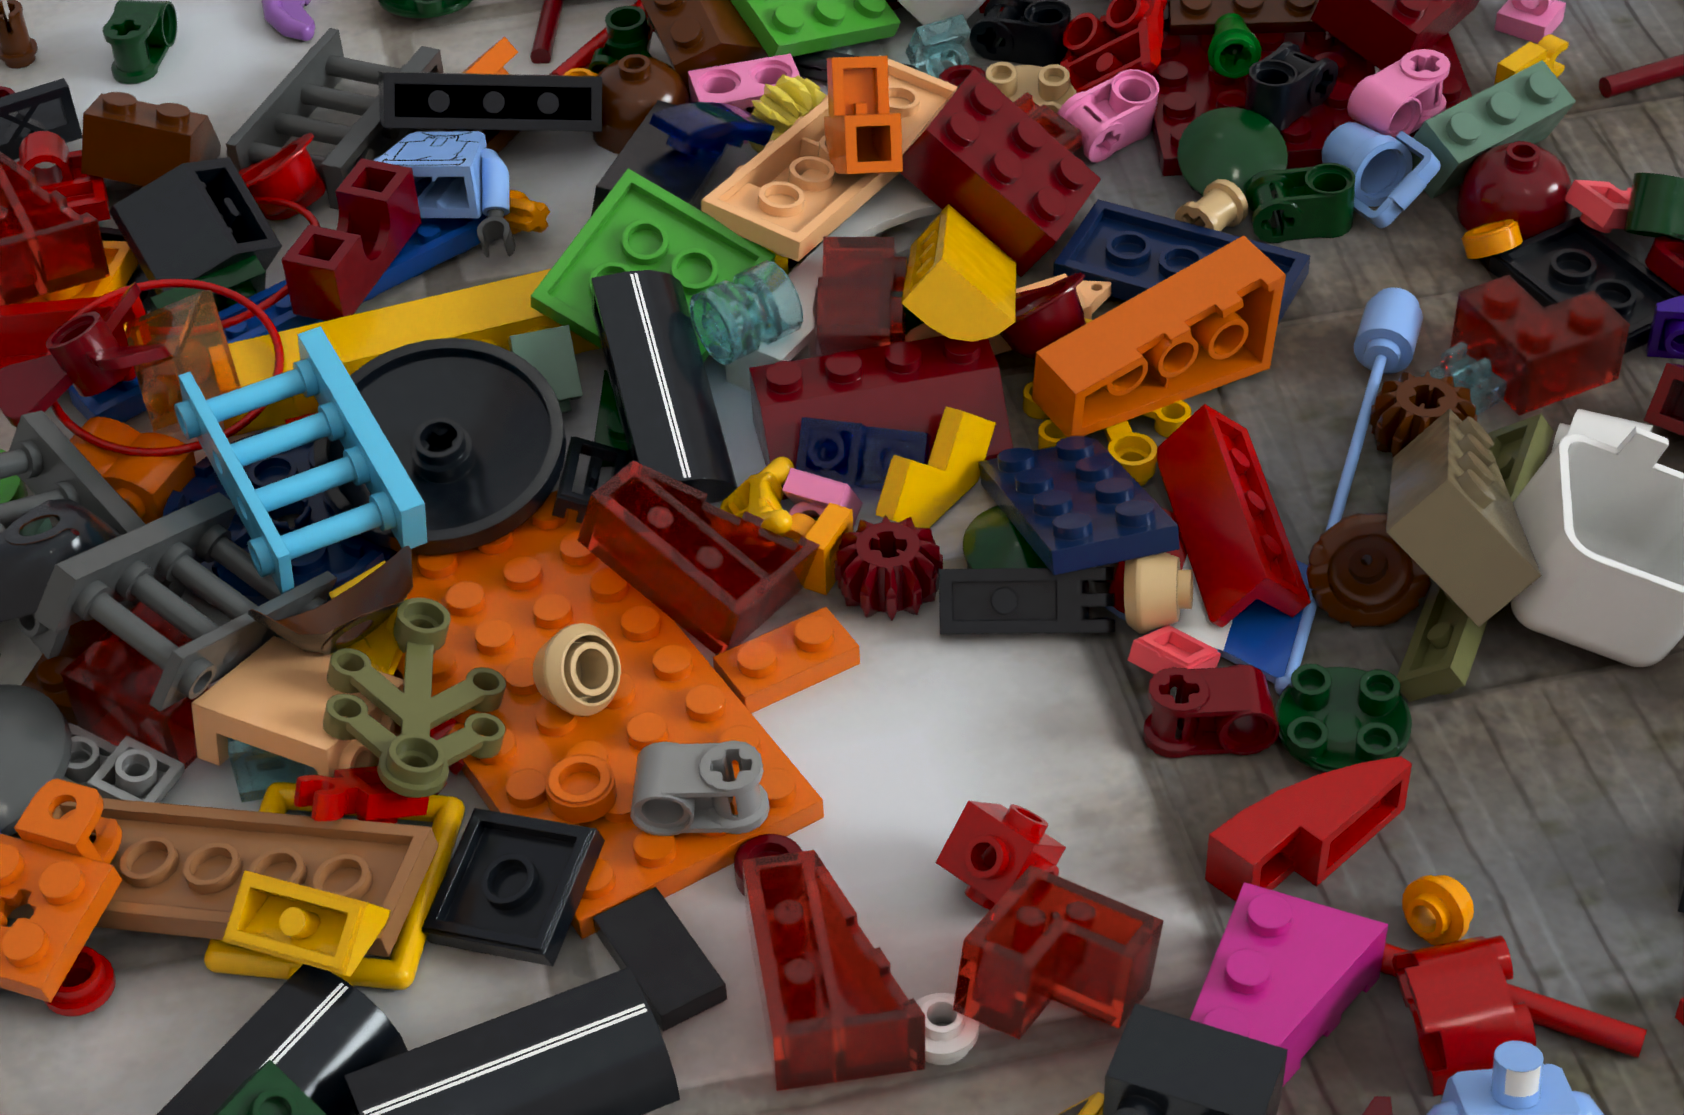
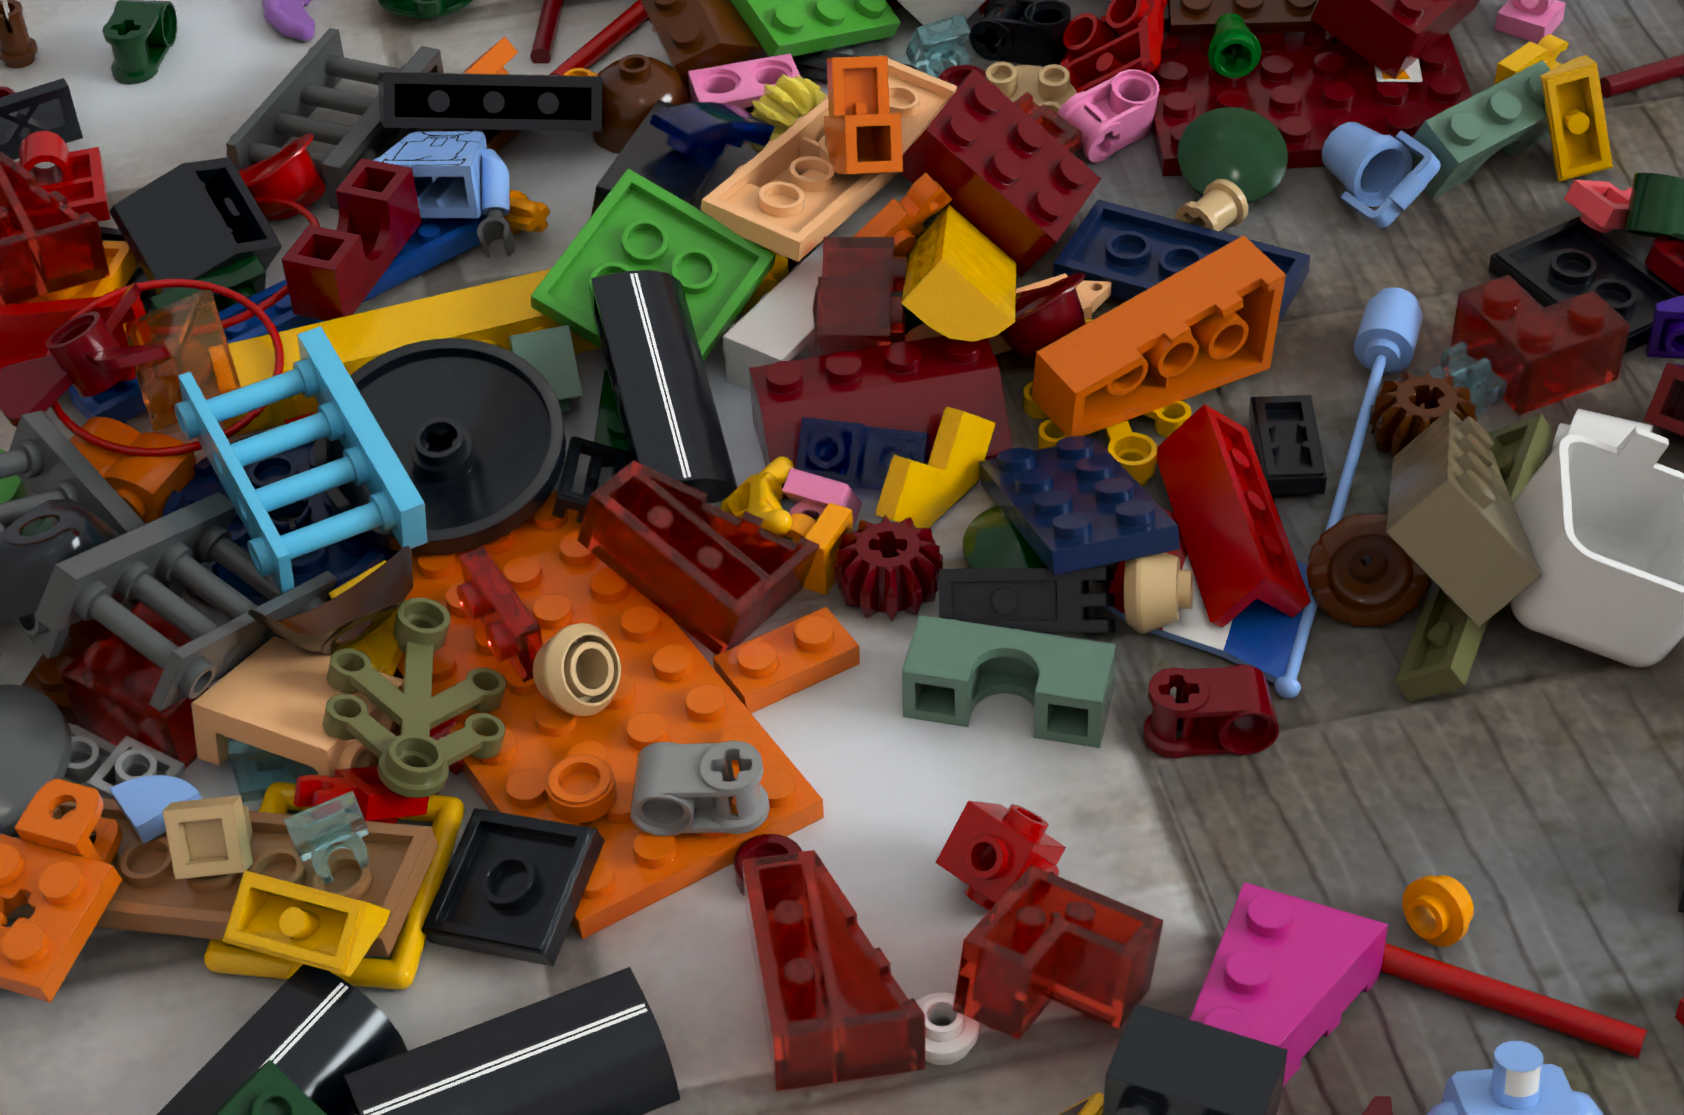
(85, 986): red plate -> none
(141, 139): reddish brown slope -> none
(146, 798): none -> light blue tile
(208, 836): none -> tan tile
(328, 828): none -> clear light blue tile
(506, 620): none -> clear red plate
(627, 34): dark green plate -> none
(662, 957): black tile -> none
(746, 312): clear light blue wheel -> none
(905, 218): none -> orange plate
(963, 662): none -> sand green arch
(1170, 649): coral tile -> none
(1288, 444): none -> black plate
(1289, 84): black piece -> none
(1306, 202): dark green piece -> none
(1307, 826): red slope -> none
(1342, 716): dark green dish -> none
(1401, 94): bright pink piece -> none
(1461, 1005): red cylinder -> none
(1491, 239): light orange tile -> none
(1515, 184): dark red cylinder -> none
(1576, 118): none -> yellow slope

